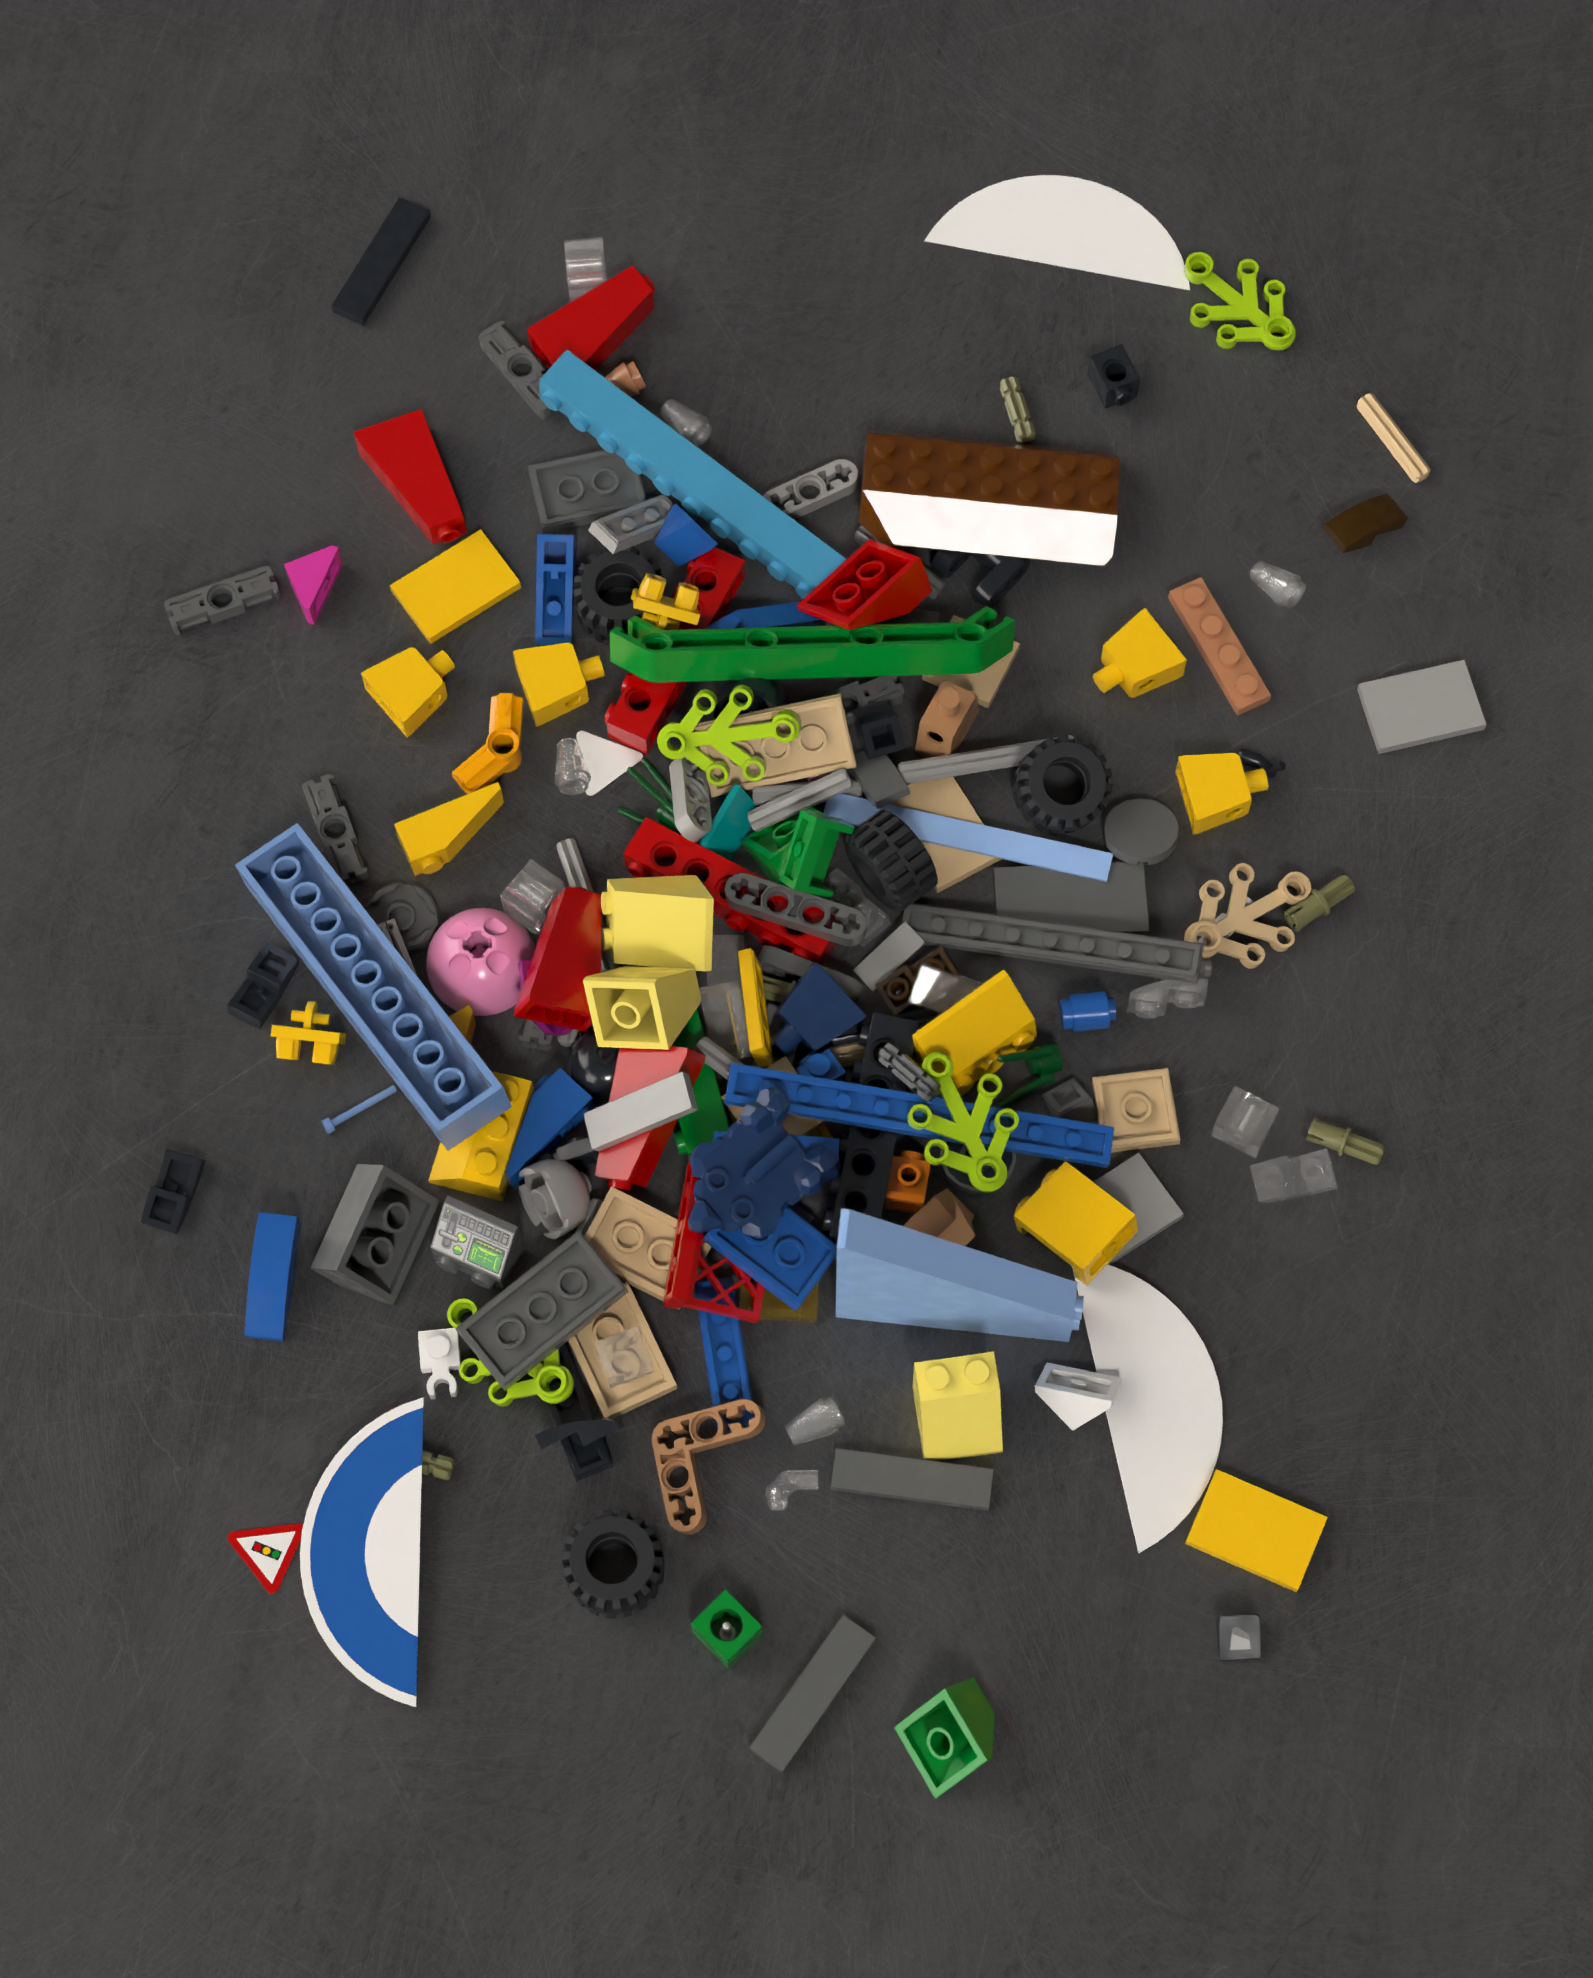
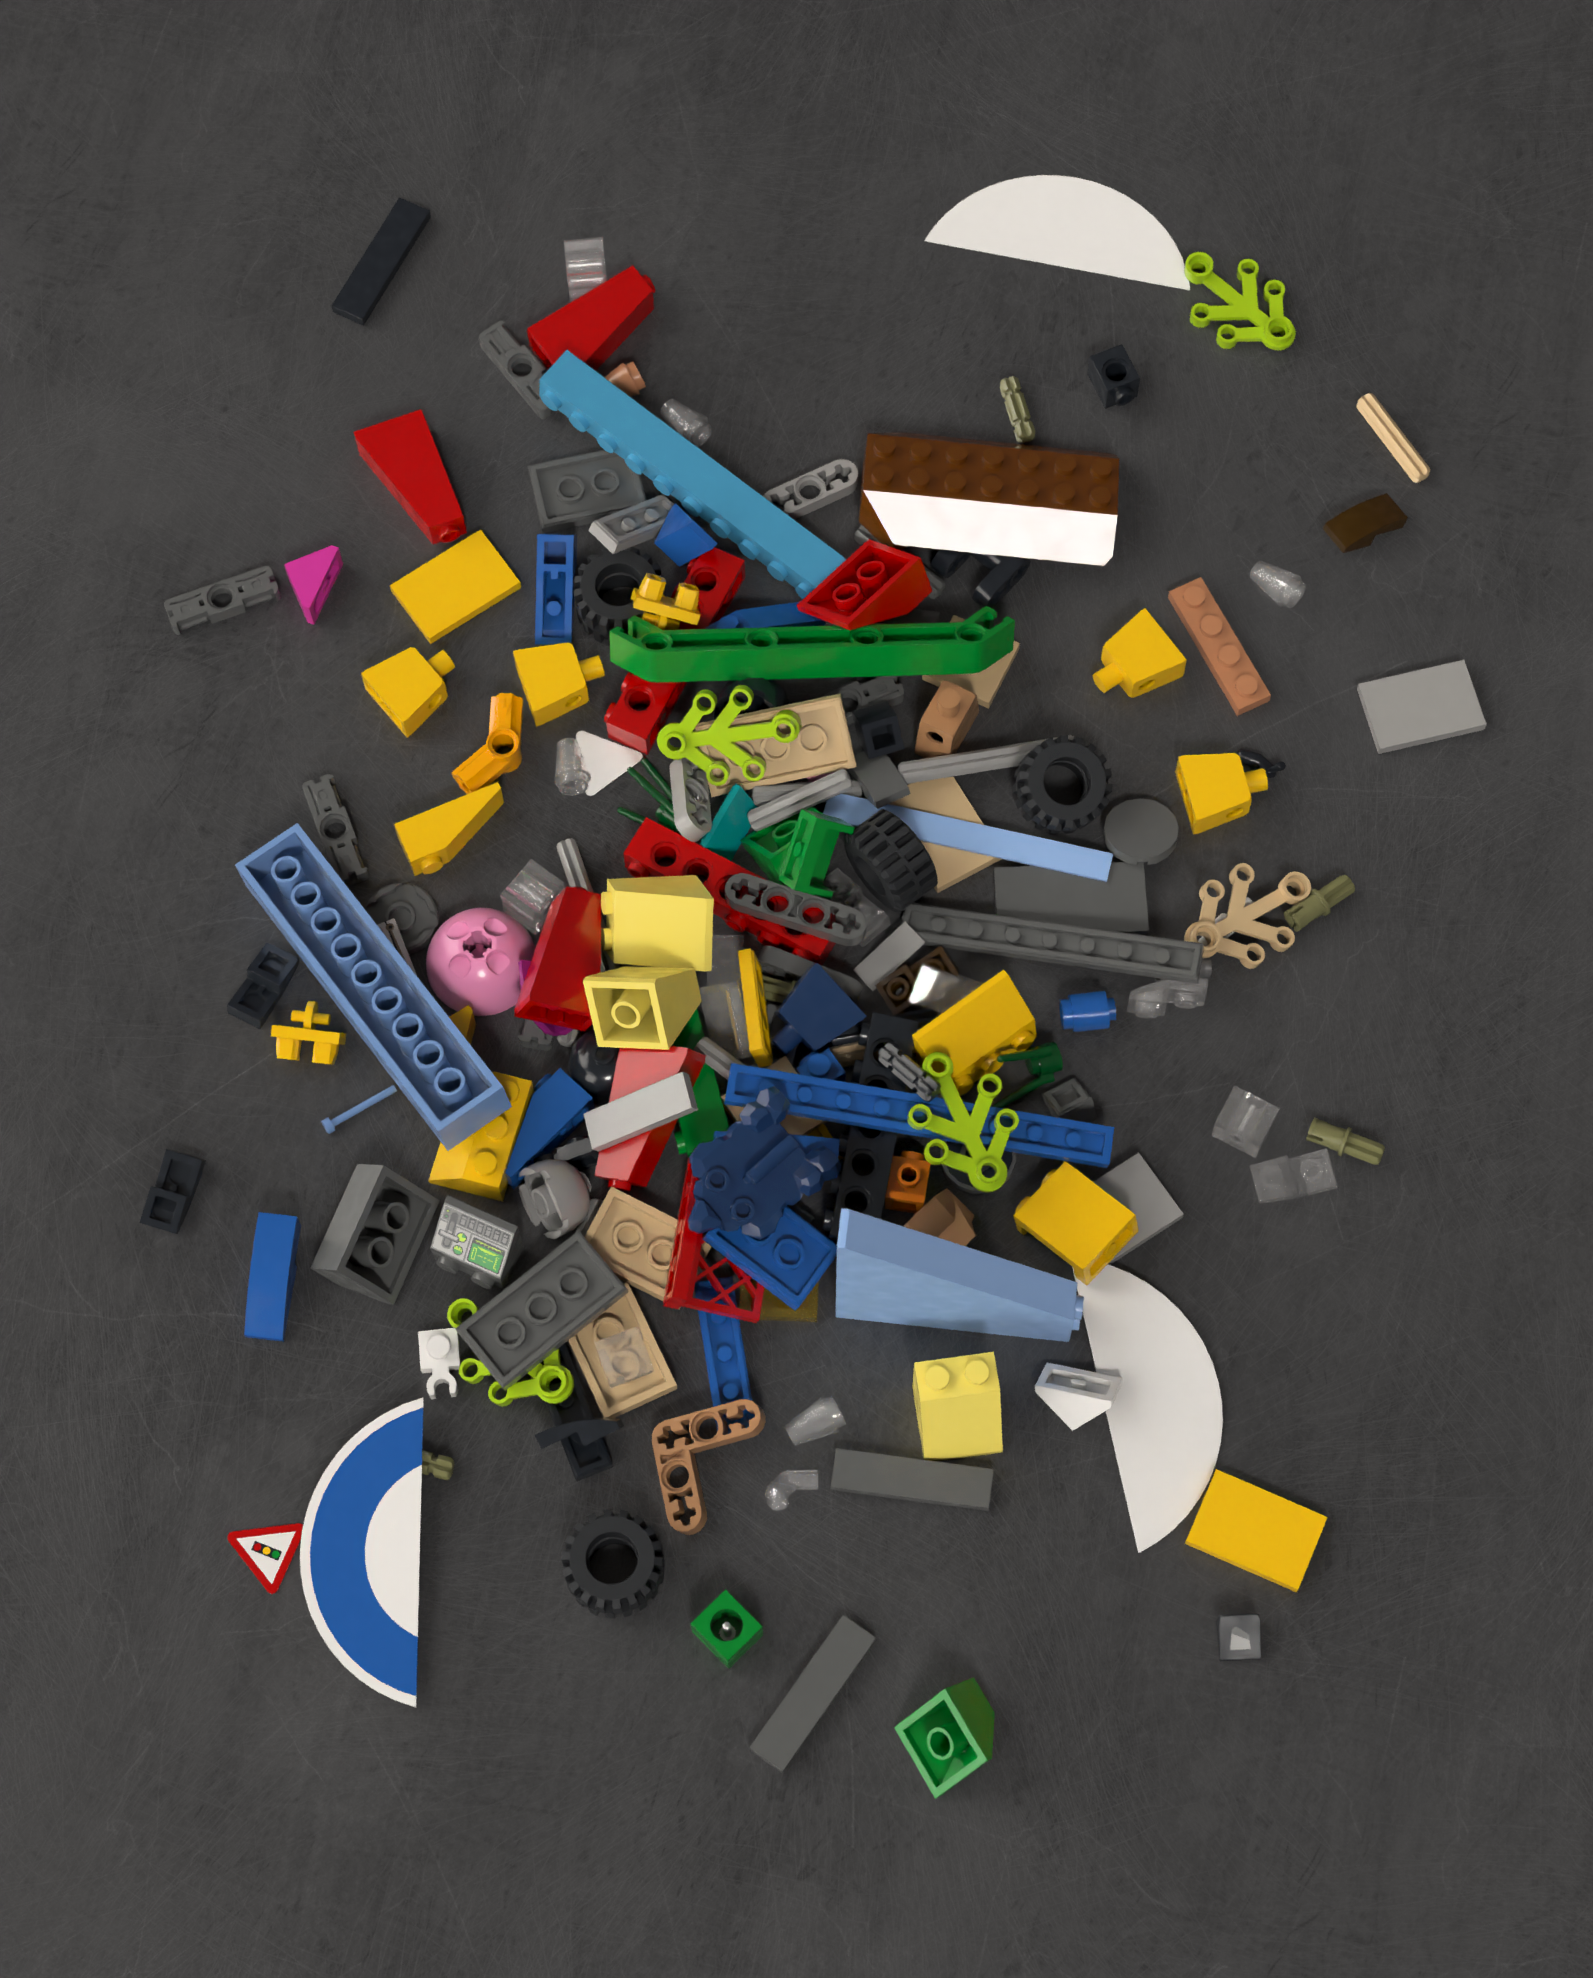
(1138, 1109): tan tile -> none

